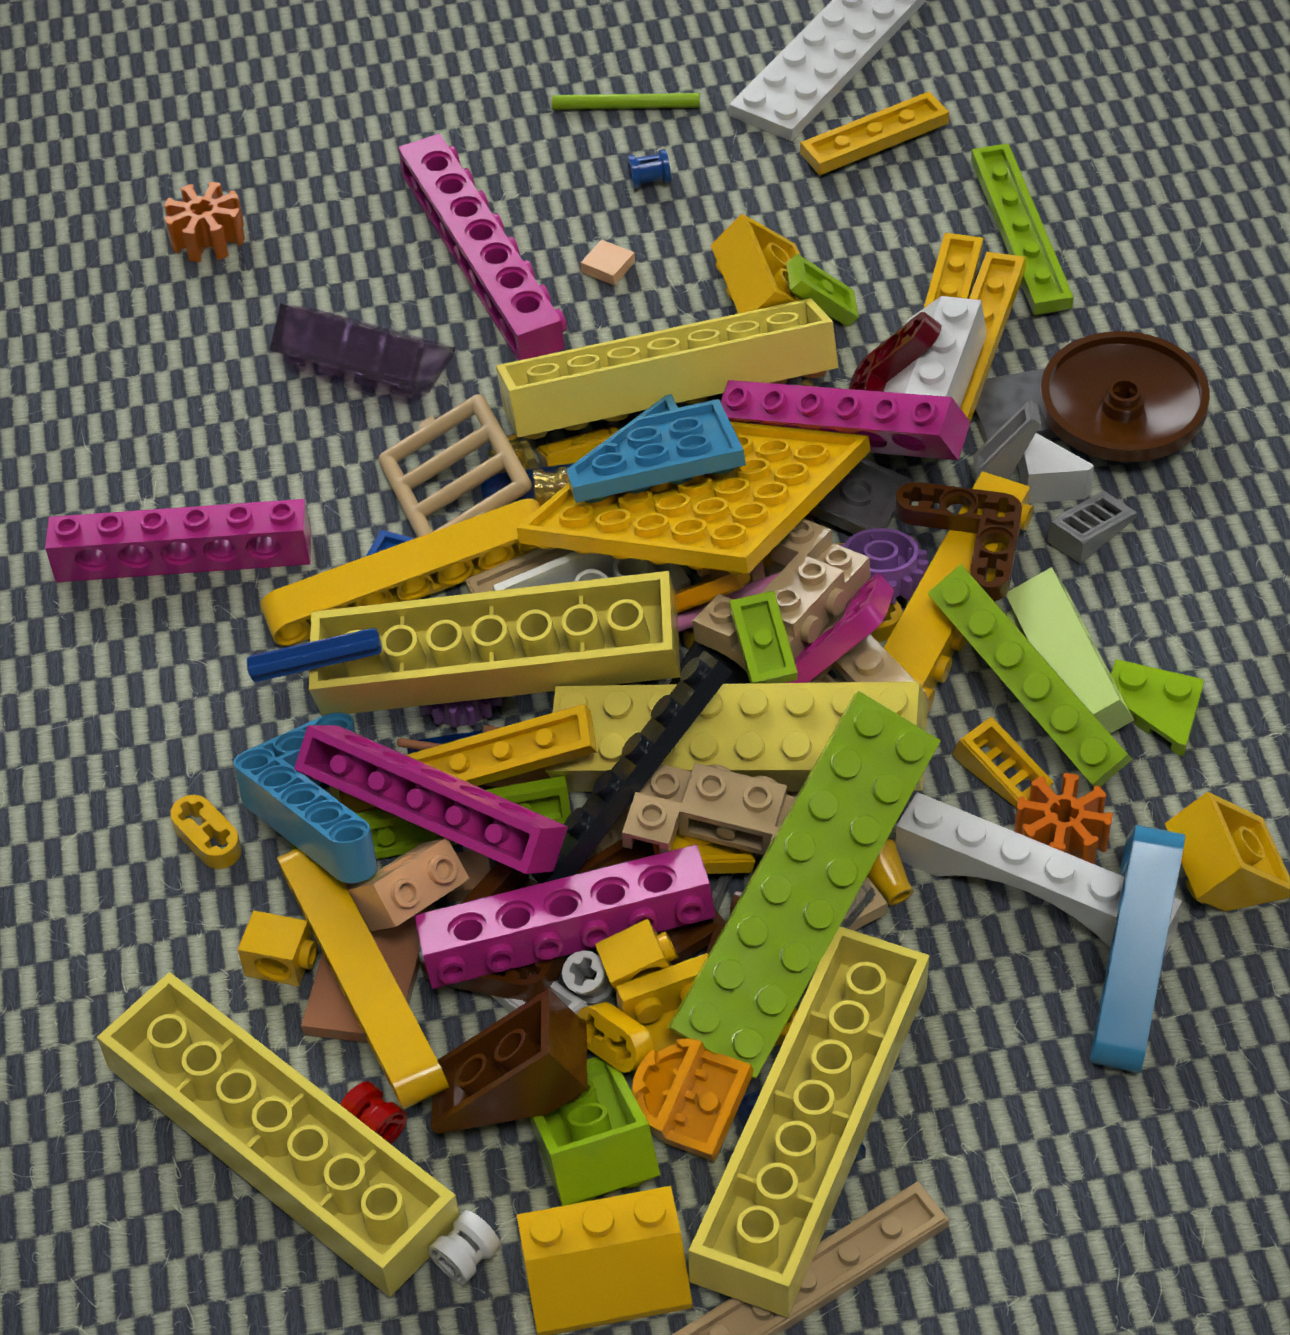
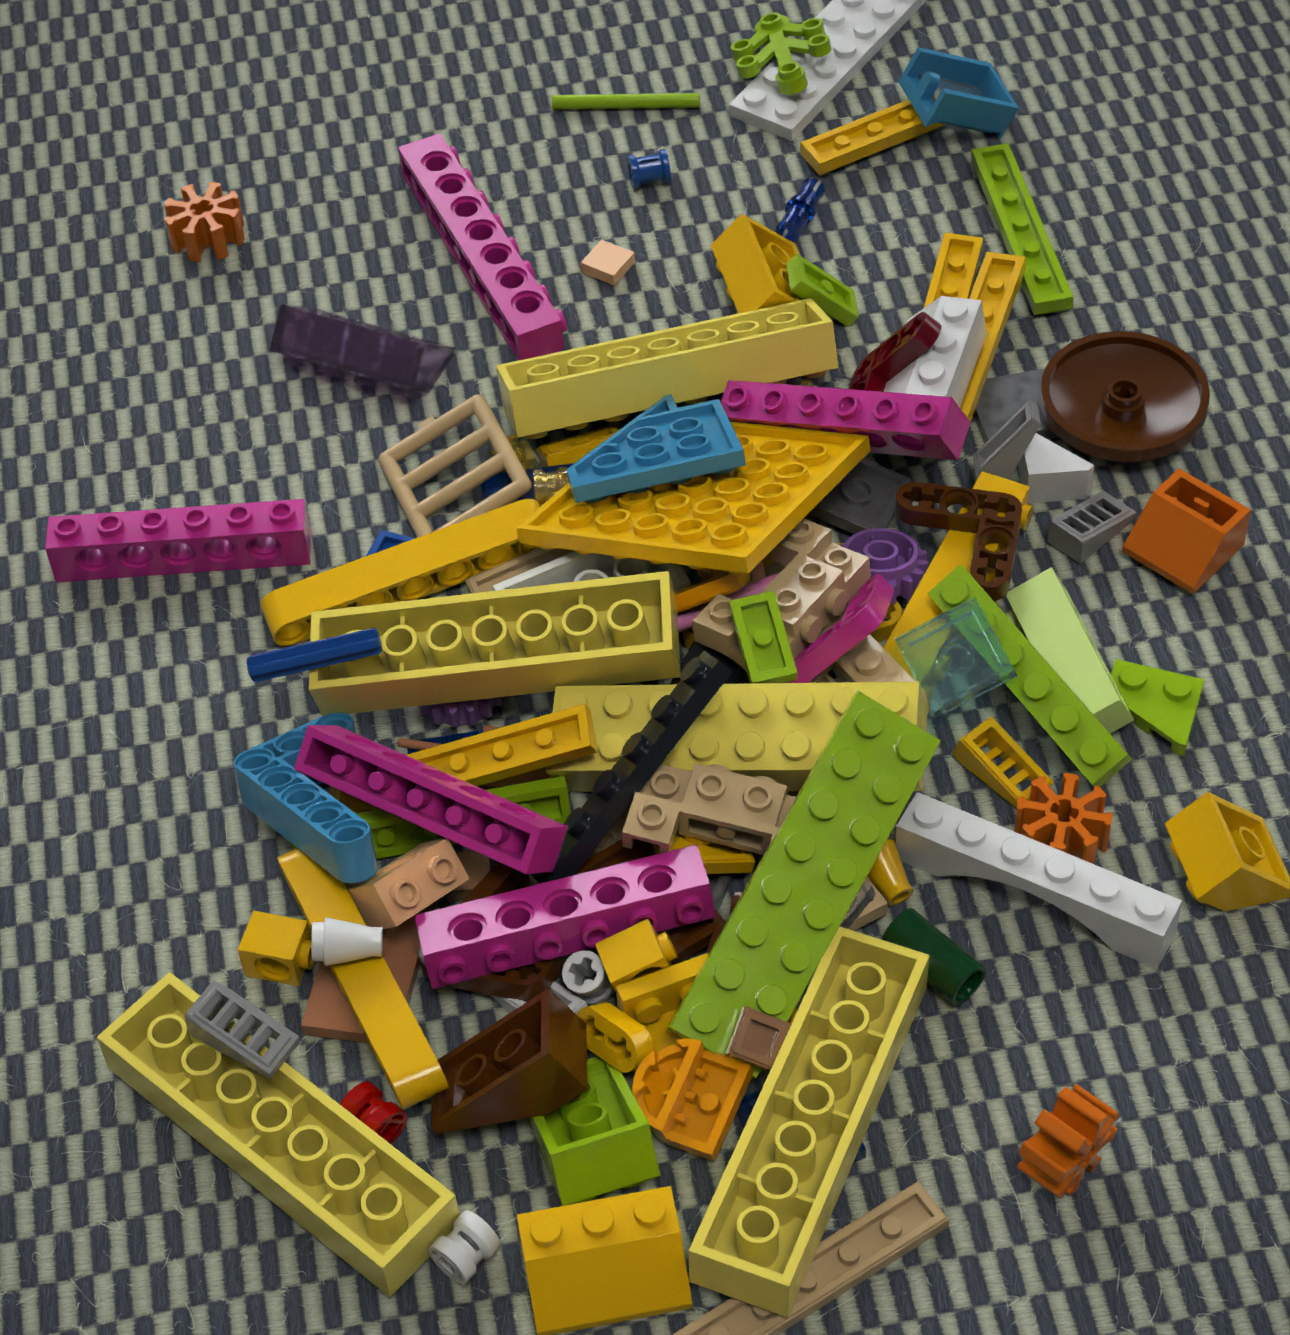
(199, 837): yellow beam -> none
(215, 1012): none -> light grey slope
(344, 941): none -> white cone
(757, 1038): none -> medium nougat tile
(774, 32): none -> lime plant
(800, 209): none -> clear blue pin
(950, 968): none -> dark green pin
(956, 657): none -> clear light blue tile
(957, 92): none -> dark azure window
(1068, 1141): none -> orange gear
(1137, 947): dark azure beam -> none
(1187, 531): none -> orange slope

